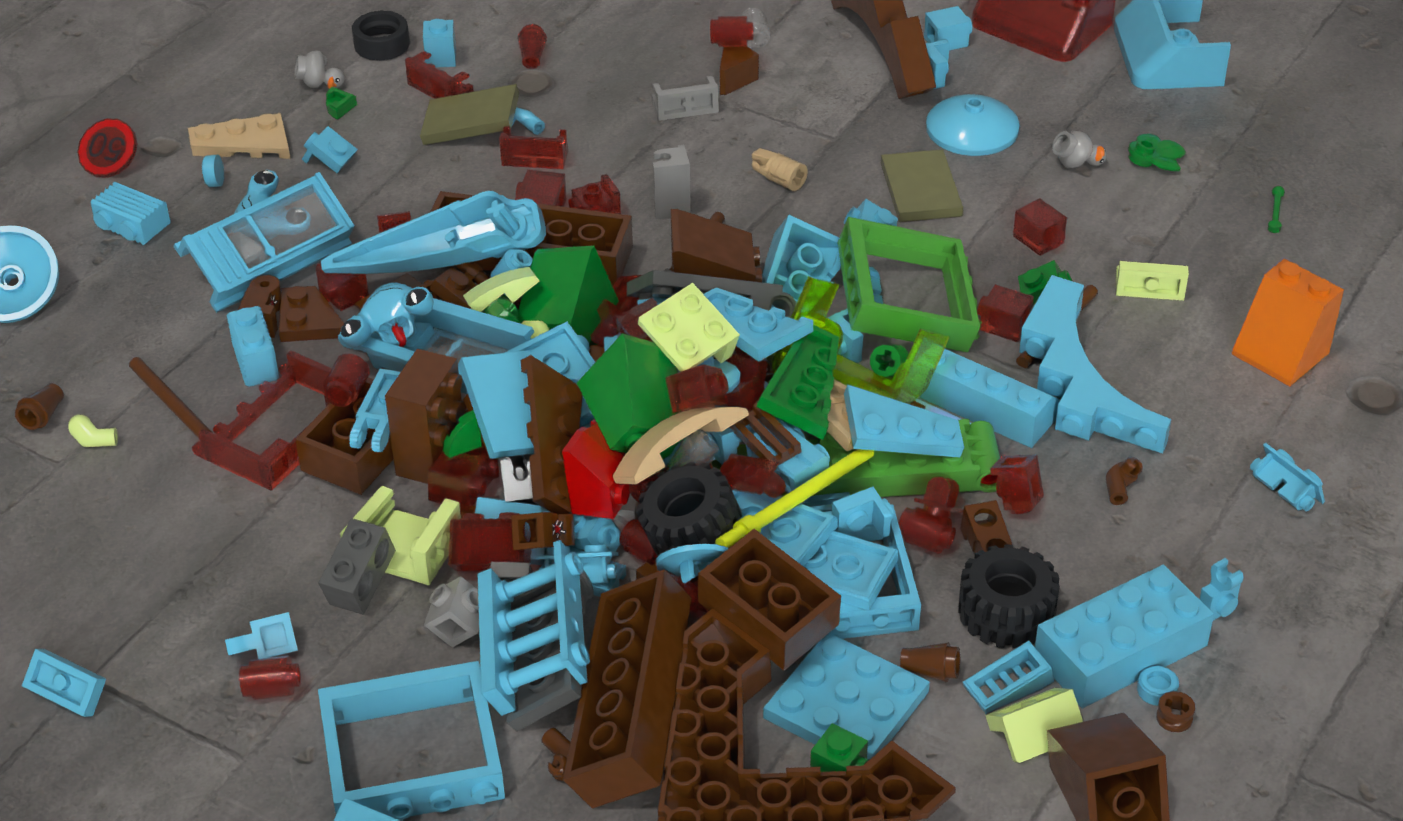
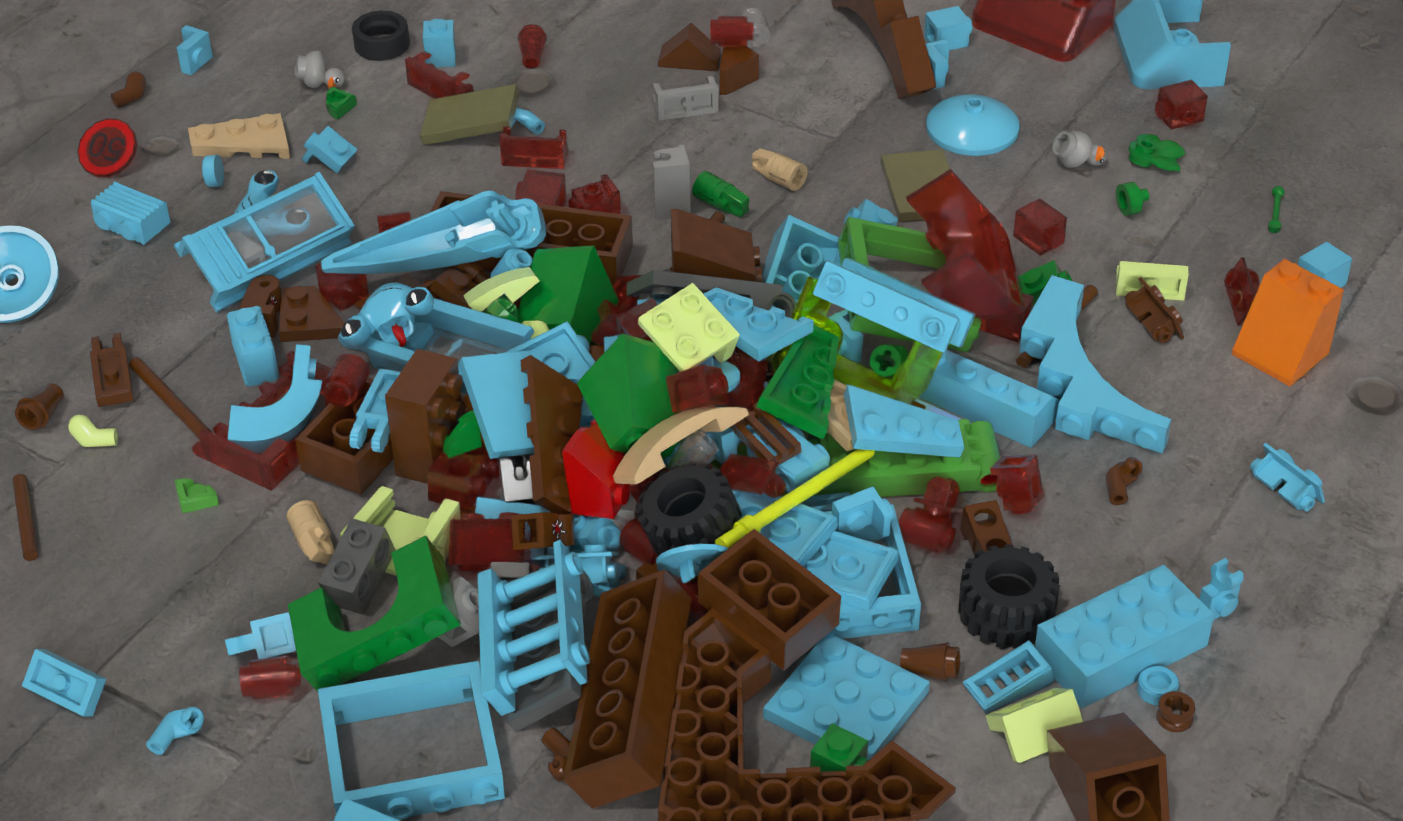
(25, 517): none -> reddish brown bar
(111, 372): none -> reddish brown hinge
(133, 90): none -> reddish brown arm
(174, 726): none -> medium azure arm
(194, 50): none -> medium azure bracket
(194, 495): none -> bright green tile
(285, 419): none -> medium azure arch
(311, 531): none -> tan hinge
(419, 614): none -> green arch
(690, 51): none -> reddish brown slope
(720, 194): none -> green hinge
(894, 304): none -> medium azure fence
(976, 250): none -> clear red windscreen
(1130, 198): none -> green tile
(1163, 319): none -> reddish brown hinge
(1181, 104): none -> clear red brick
(1241, 289): none -> clear red hinge
(1327, 263): none -> medium azure brick

